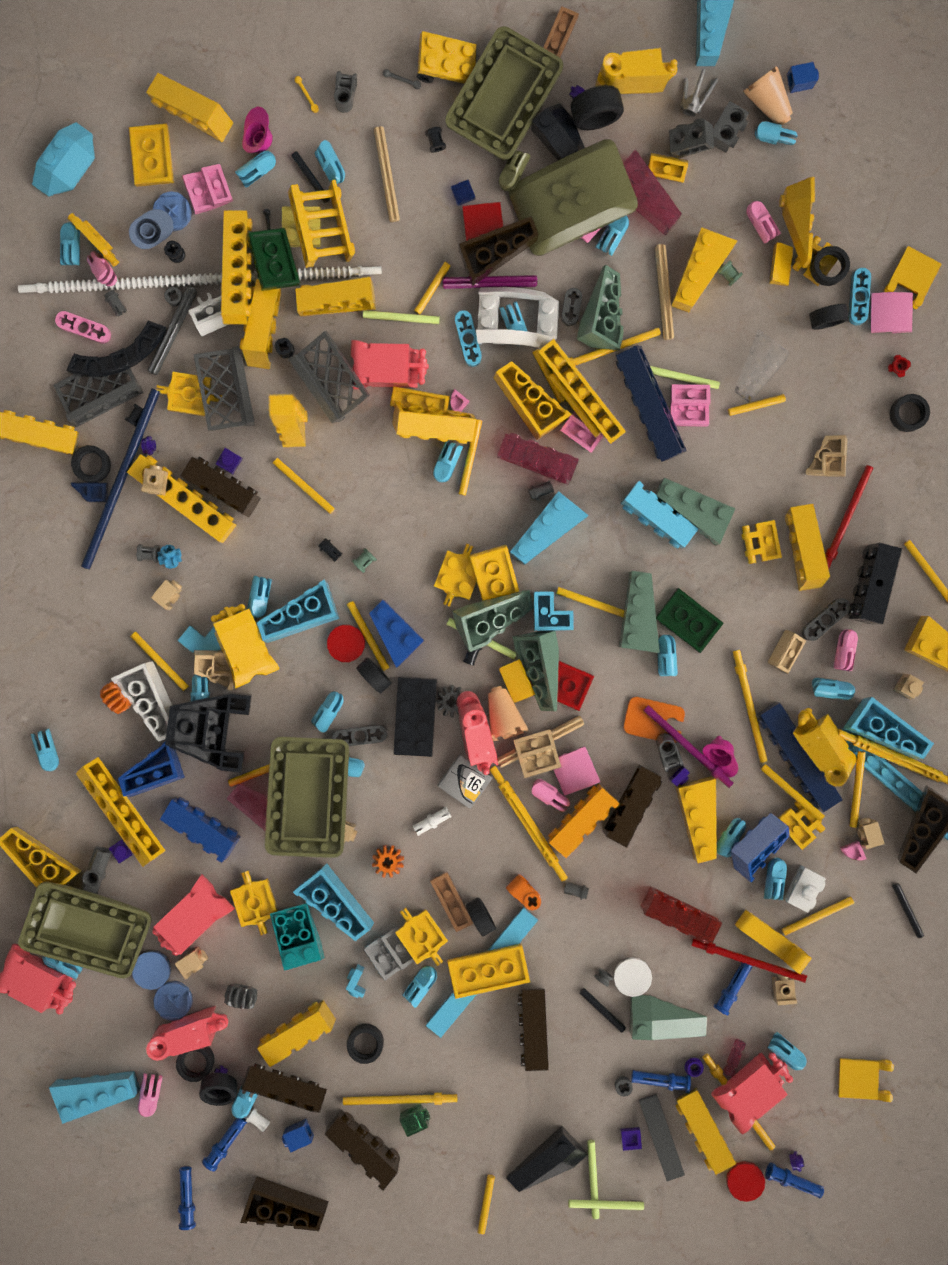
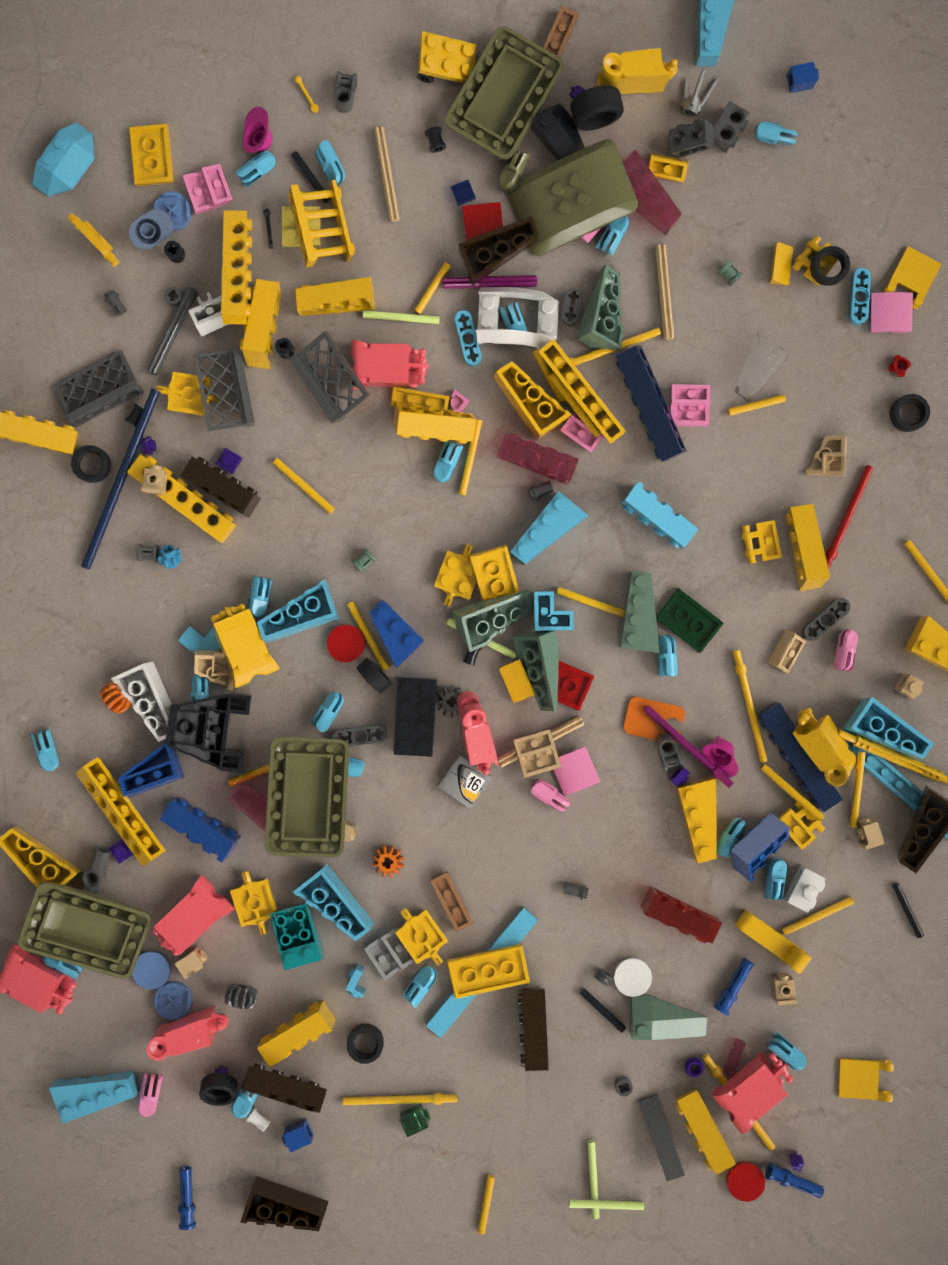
(61, 286): white hose -> none
(69, 245): medium azure arm -> none
(75, 328): bright pink beam -> none
(92, 491): dark blue tile -> none
(101, 269): bright pink arm -> none
(122, 359): black tile -> none
(159, 661): yellow bar -> none
(167, 594): tan brick -> none
(190, 106): yellow wedge -> none
(192, 1076): black tyre -> none
(220, 1149): blue pin -> none
(273, 259): dark green tile -> none
(289, 419): yellow wedge -> none
(330, 549): black pin -> none
(364, 1148): dark brown wedge -> none
(417, 84): dark grey hinge -> none
(432, 821): white pin -> none
(480, 916): black tyre -> none
(504, 715): light nougat cone -> none
(522, 890): orange piece -> none
(528, 823): yellow axle -> none
(550, 1159): black wedge -> none
(582, 820): light orange wedge -> none
(631, 1138): dark purple plate -> none
(632, 806): dark brown wedge -> none
(670, 1081): blue pin -> none
(685, 377): yellowish green bar -> none
(702, 511): sand green wedge -> none
(703, 263): yellow wedge -> none
(712, 948): red bar -> none
(762, 221): bright pink arm -> none
(771, 97): light nougat cone -> none
(796, 210): yellow wedge -> none
(829, 316): black tyre -> none
(832, 689): medium azure arm -> none
(854, 851): bright pink tile -> none
(875, 583): black brick -> none

